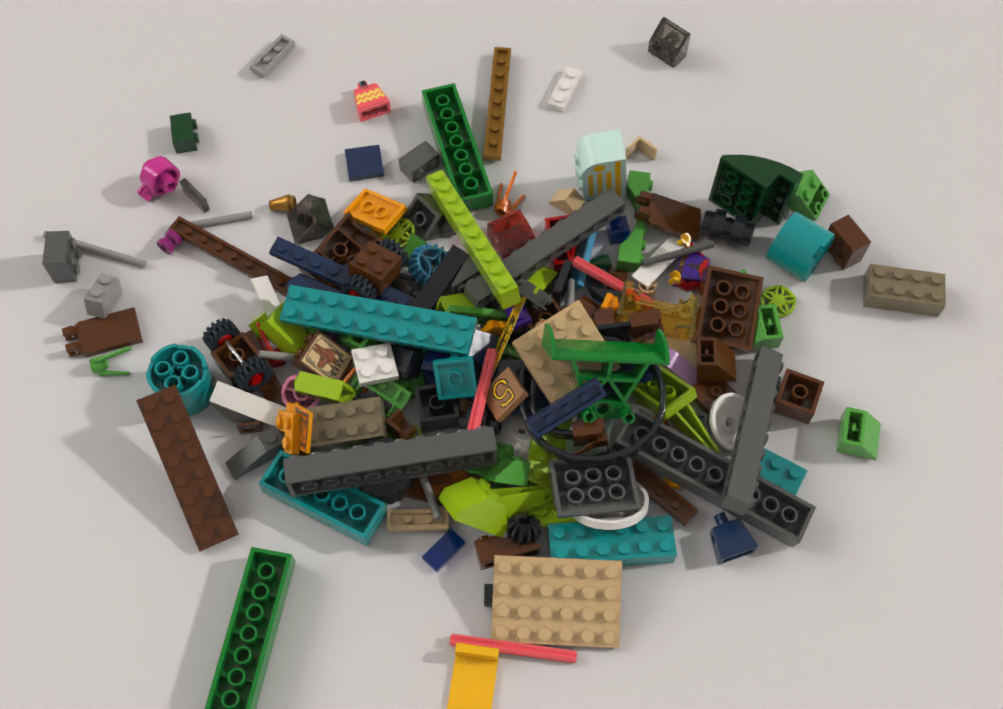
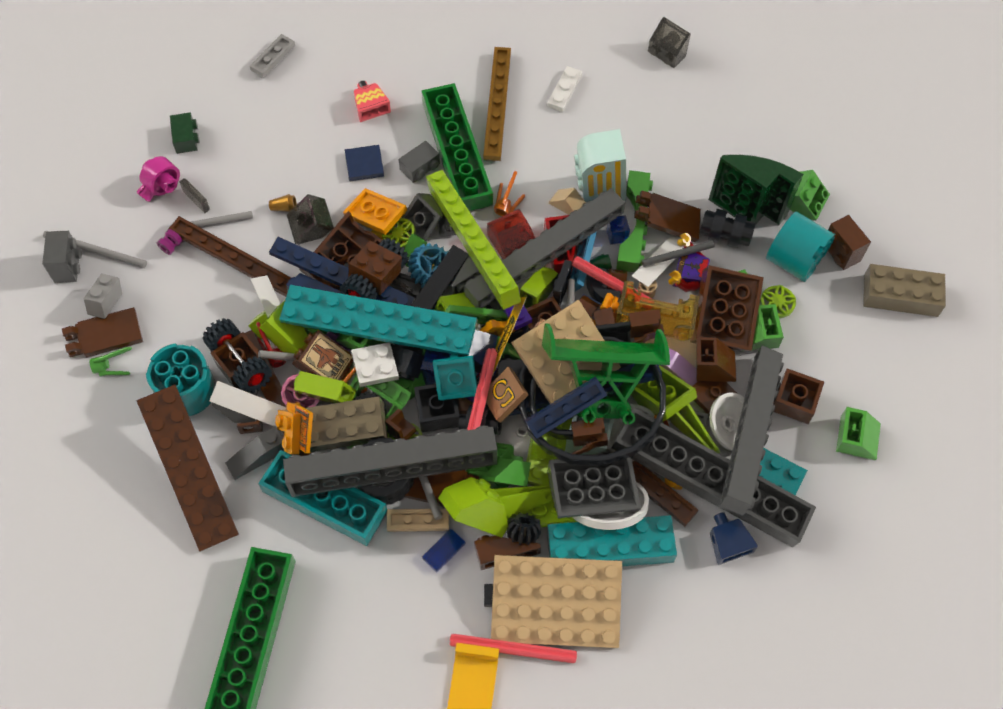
(539, 300): dark grey hinge -> none
(644, 146): tan bracket -> none

